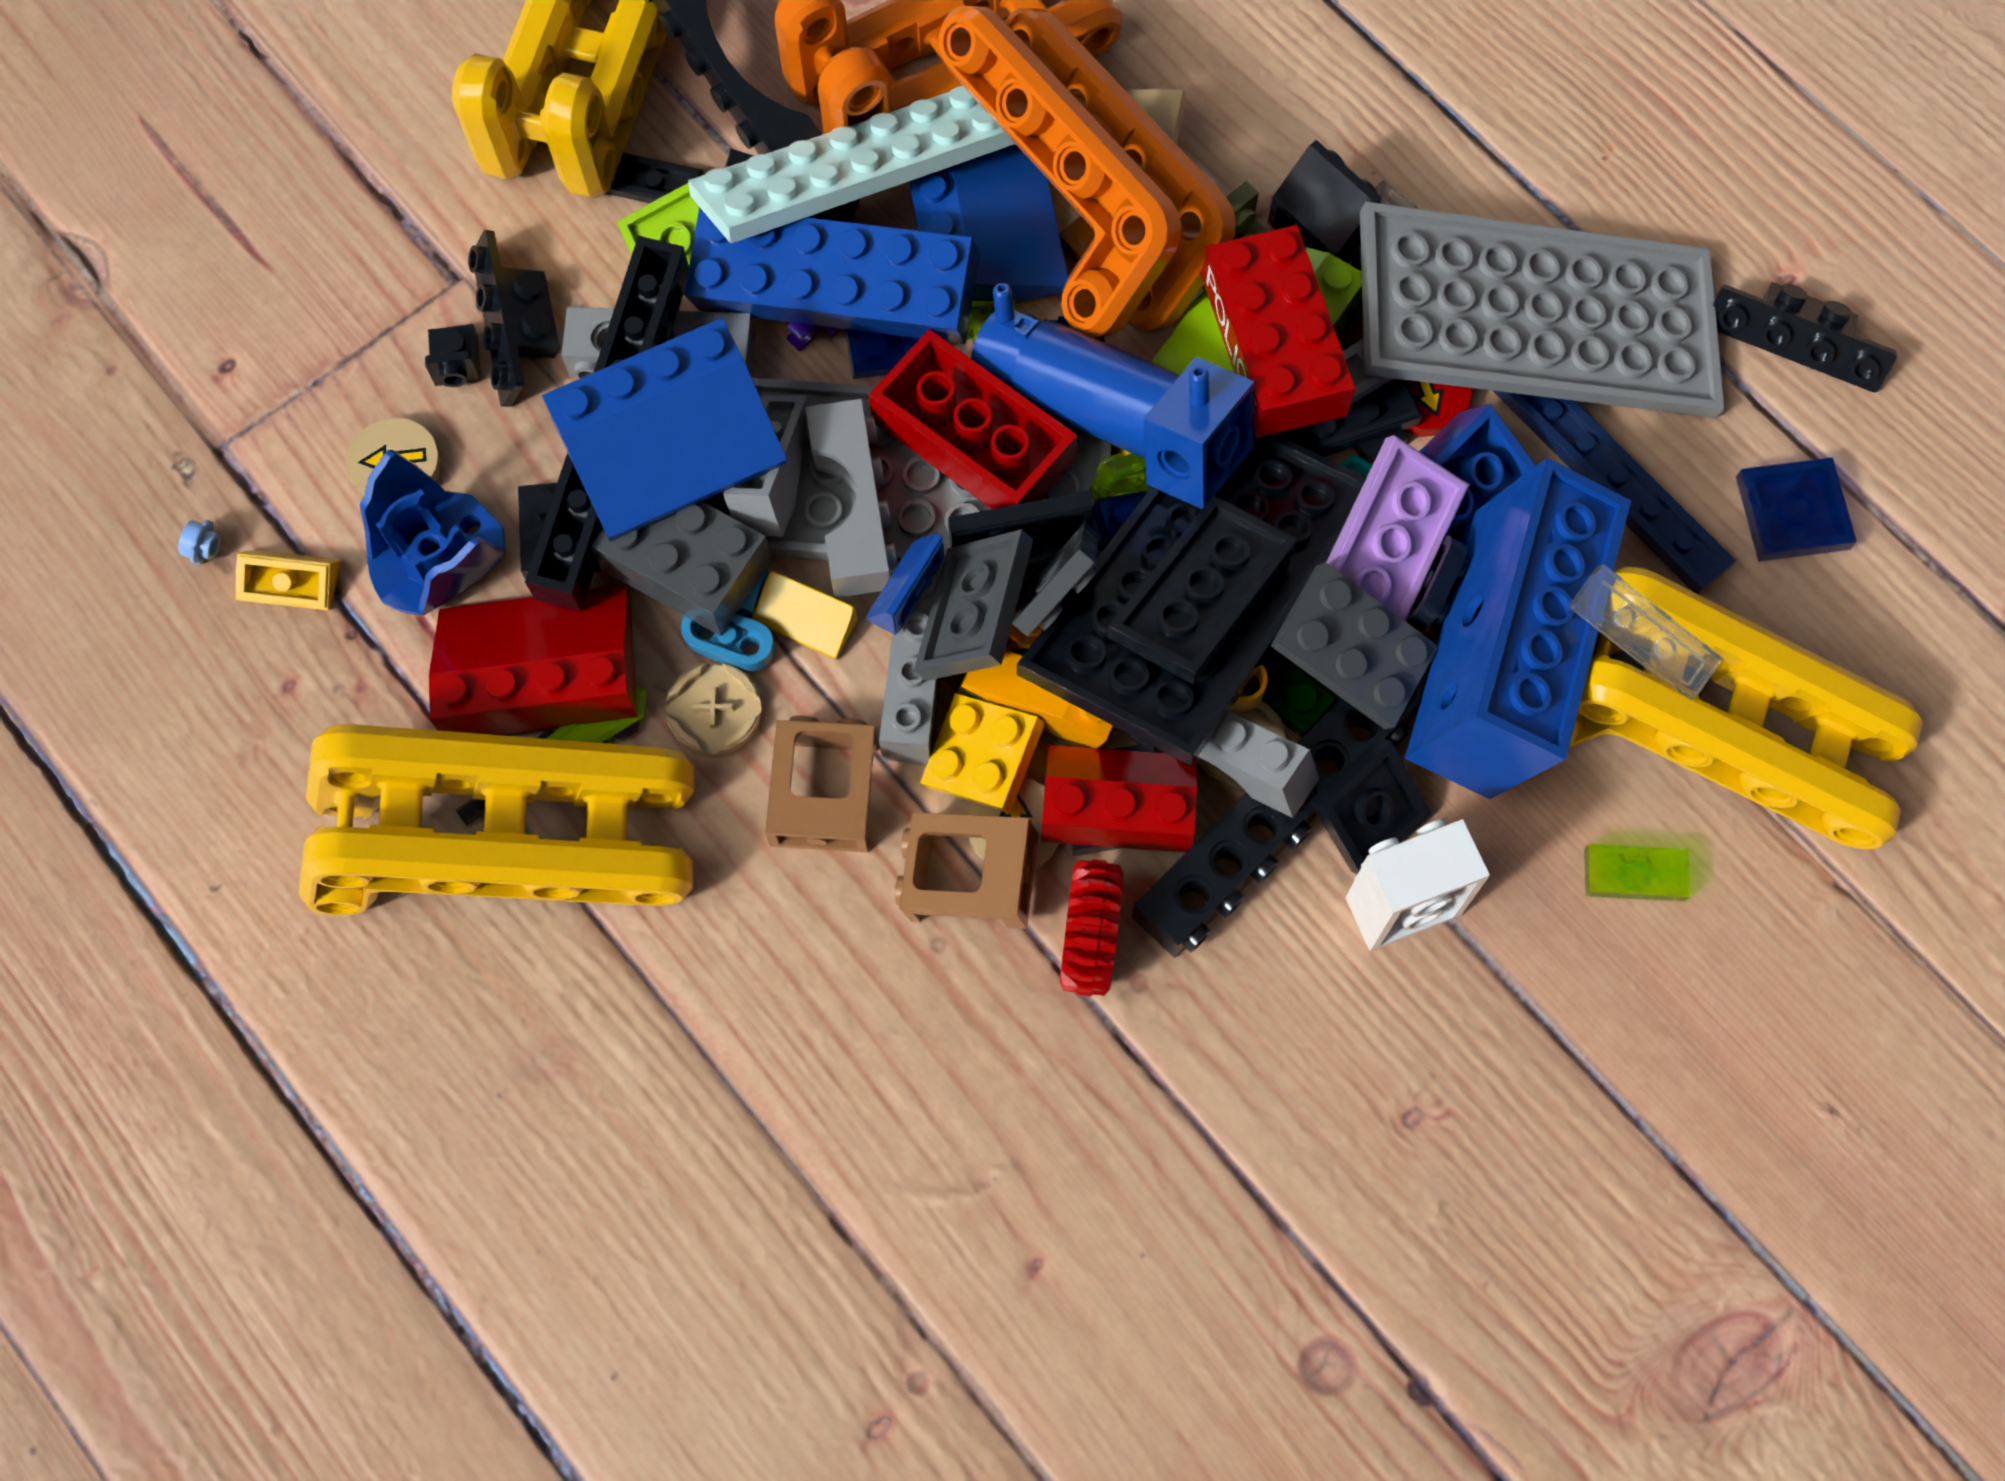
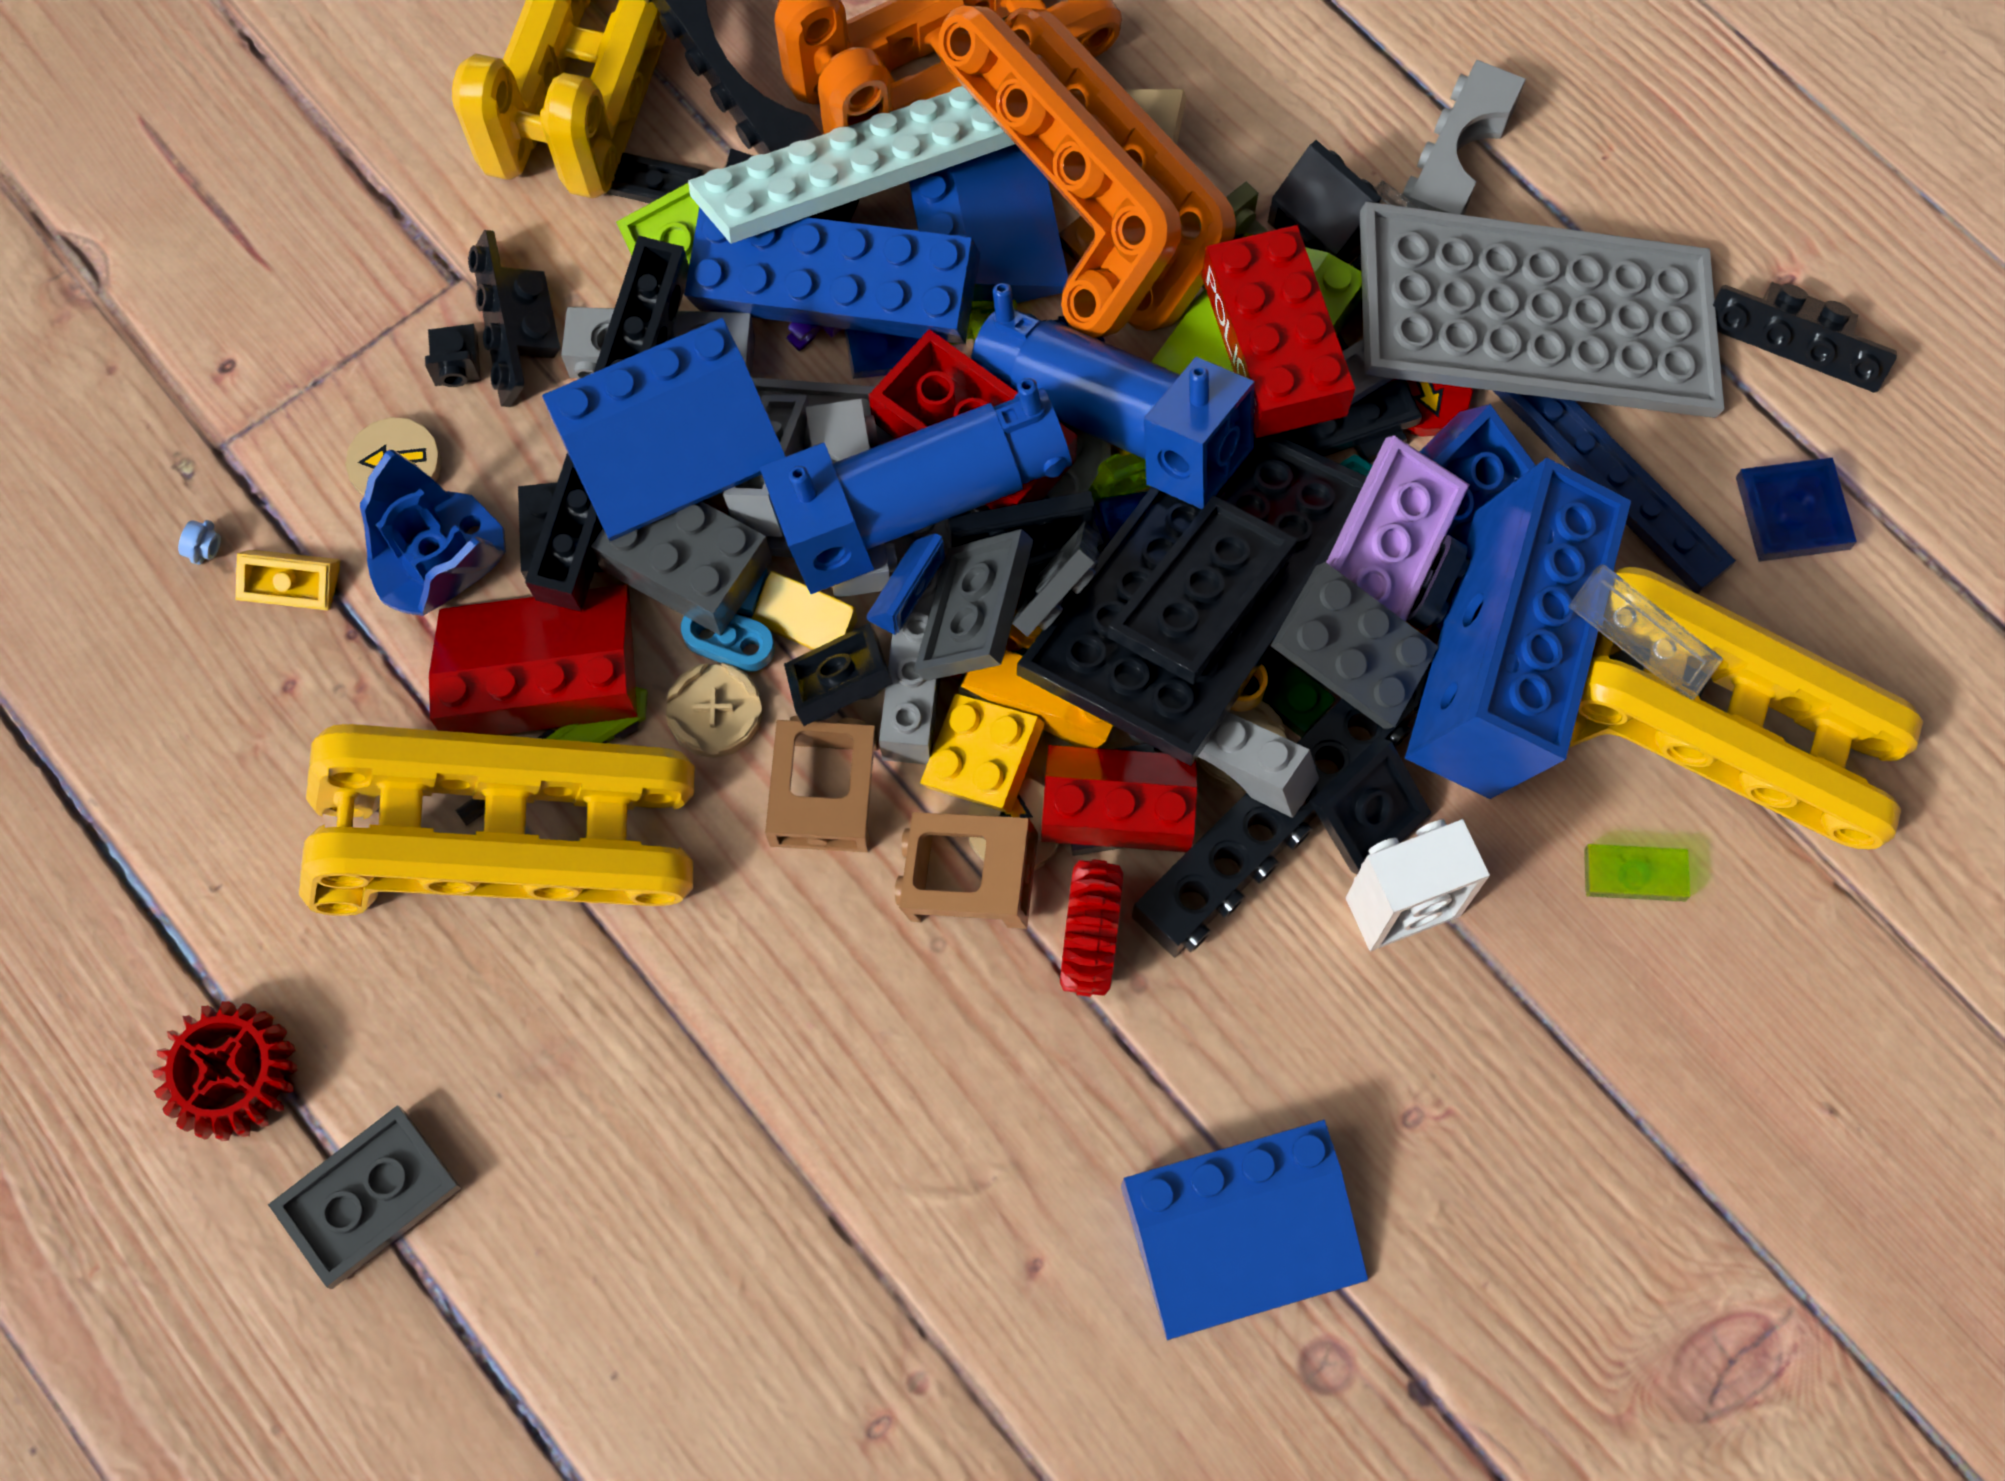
(211, 1087): none -> red gear
(364, 1197): none -> dark grey plate
(837, 674): none -> black plate
(909, 483): none -> blue piece
(1245, 1229): none -> blue slope
(1480, 112): none -> light grey arch

